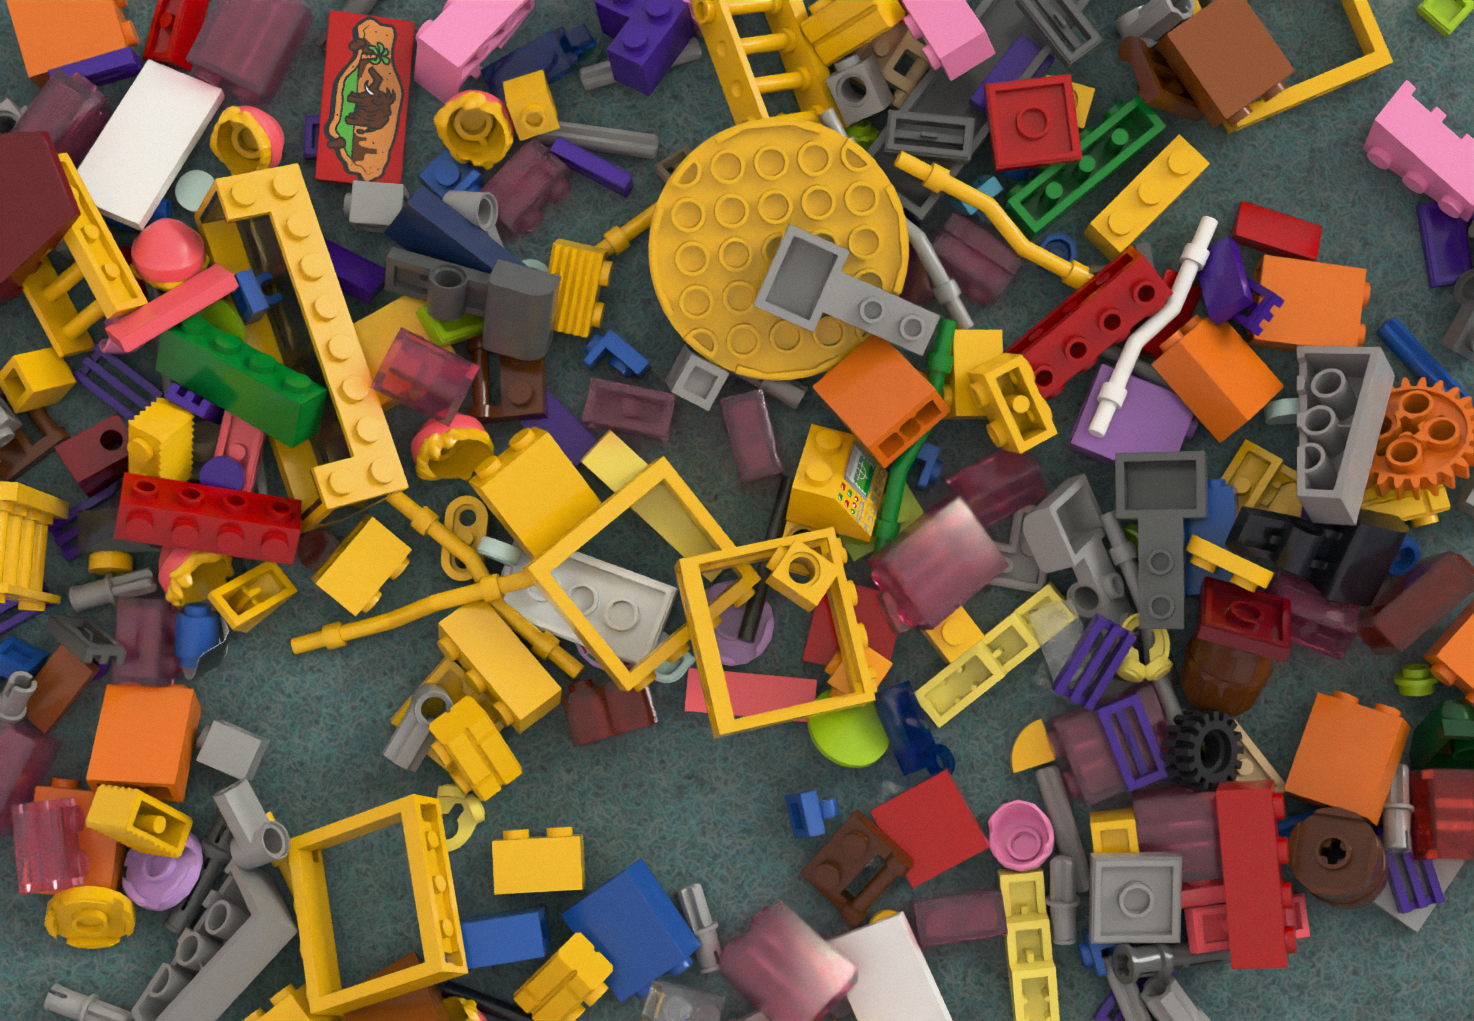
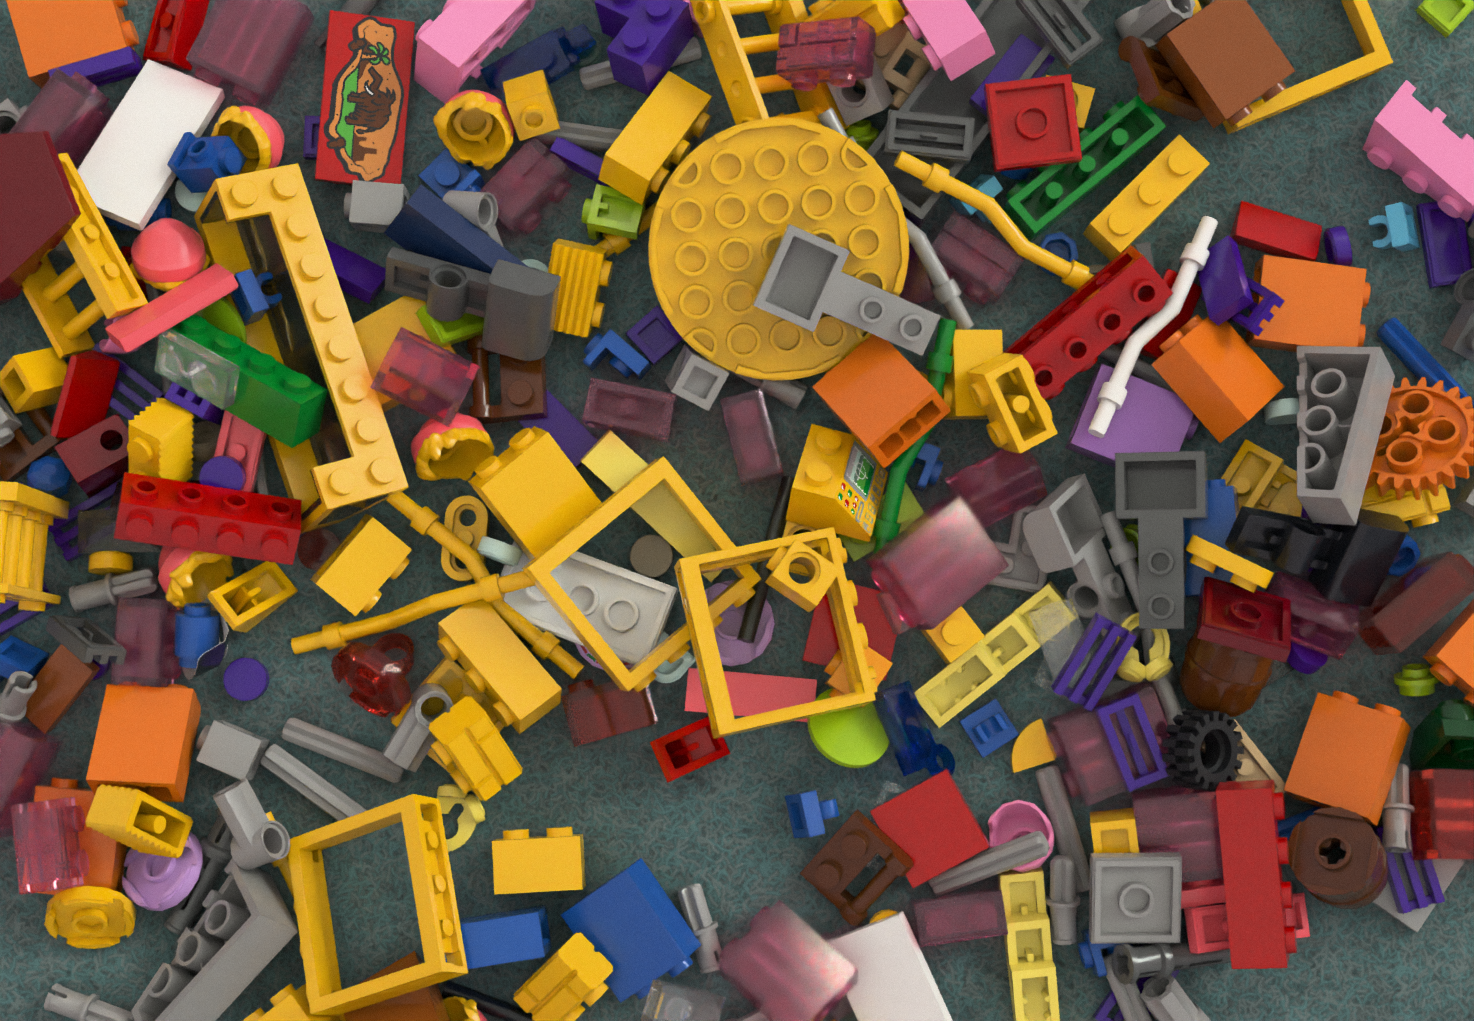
(49, 476): none -> blue tile
(84, 393): none -> red slope
(197, 369): none -> clear plate
(204, 159): none -> blue brick
(246, 679): none -> dark purple tile
(309, 783): none -> light grey axle
(341, 749): none -> light grey axle
(375, 679): none -> clear red tile
(612, 214): none -> lime bracket
(651, 556): none -> dark tan tile
(654, 335): none -> dark purple tile
(656, 138): none -> yellow brick
(688, 749): none -> red slope
(826, 52): none -> clear pink brick
(988, 728): none -> blue tile
(991, 862): none -> light grey axle
(1305, 659): none -> dark purple tile
(1337, 246): none -> dark purple tile
(1400, 225): none -> medium azure tile

